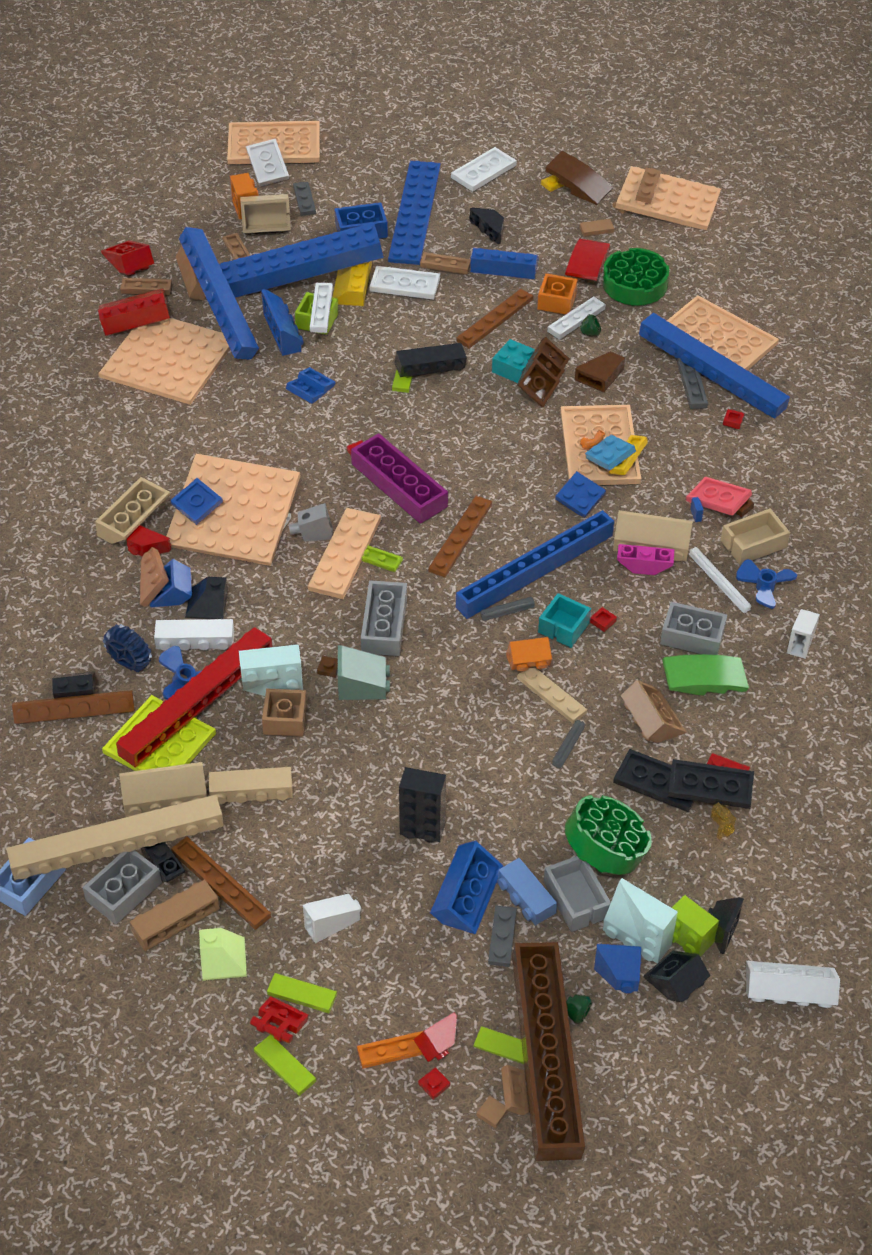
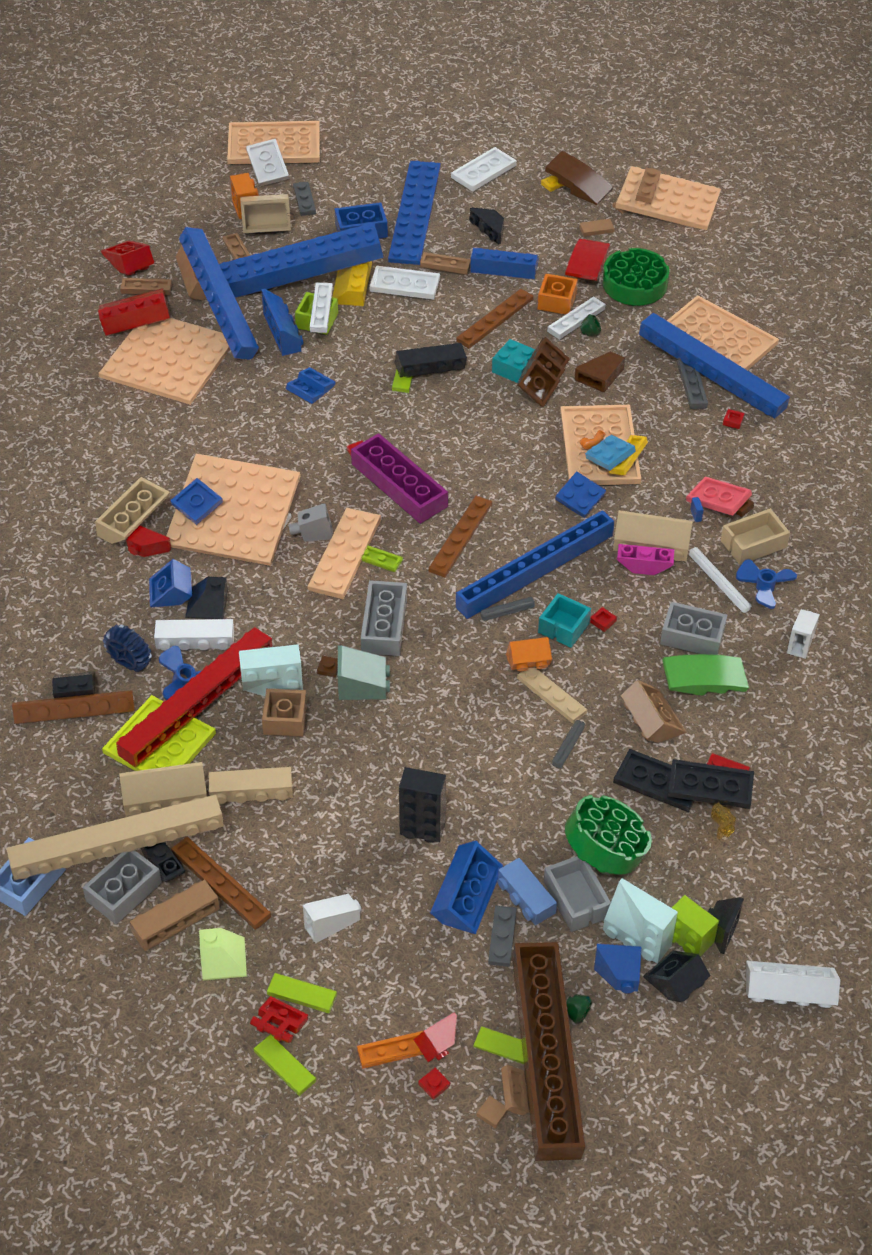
(152, 576): nougat wing -> none

